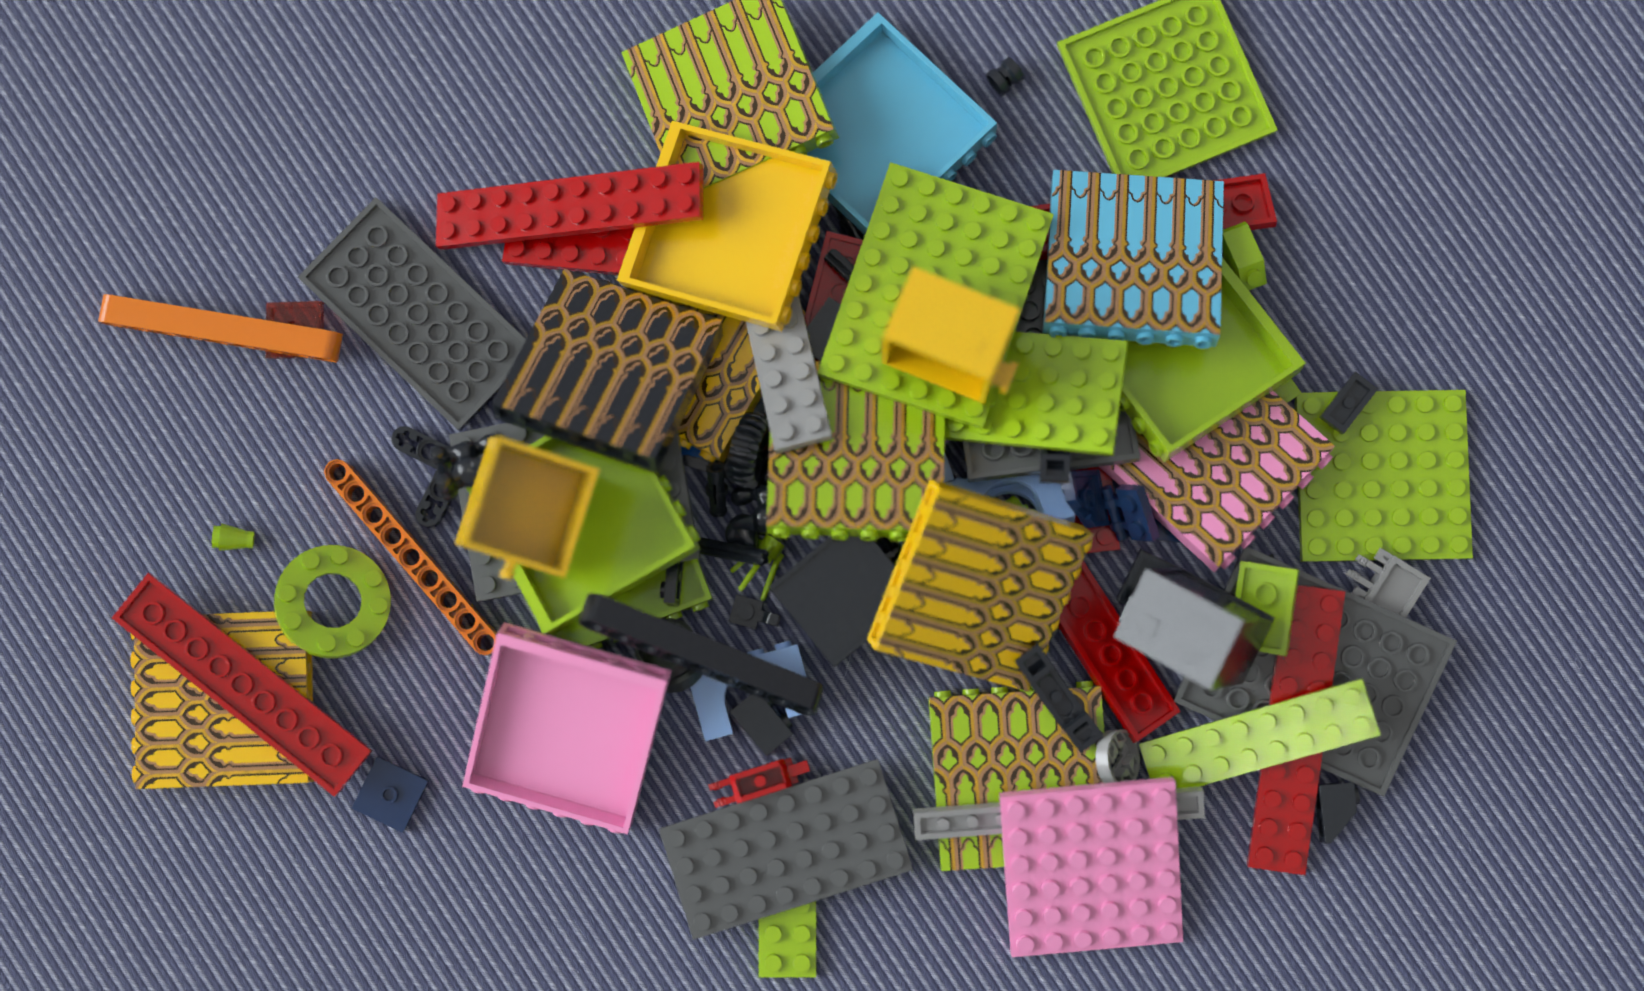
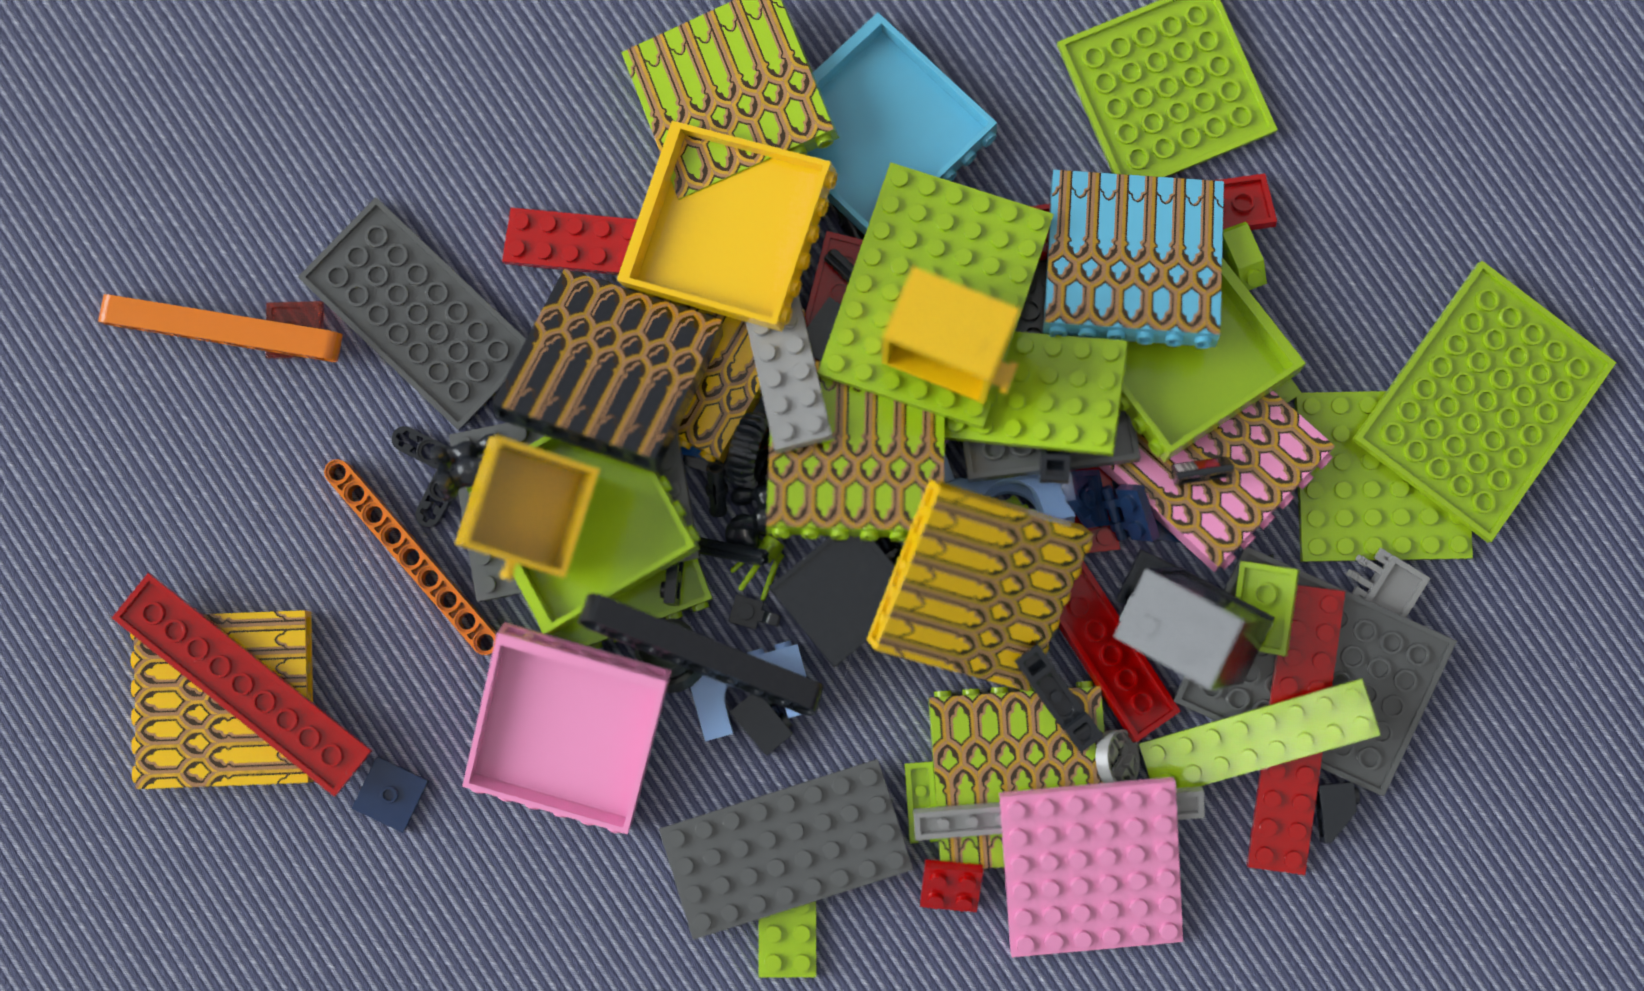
(230, 538): lime cone -> none
(326, 641): lime plate -> none
(570, 206): red plate -> none
(760, 780): red hinge -> none
(919, 791): none -> lime plate
(951, 885): none -> red plate
(1005, 76): black wheel -> none
(1202, 470): none -> black slope
(1348, 403): black plate -> none
(1484, 401): none -> lime plate

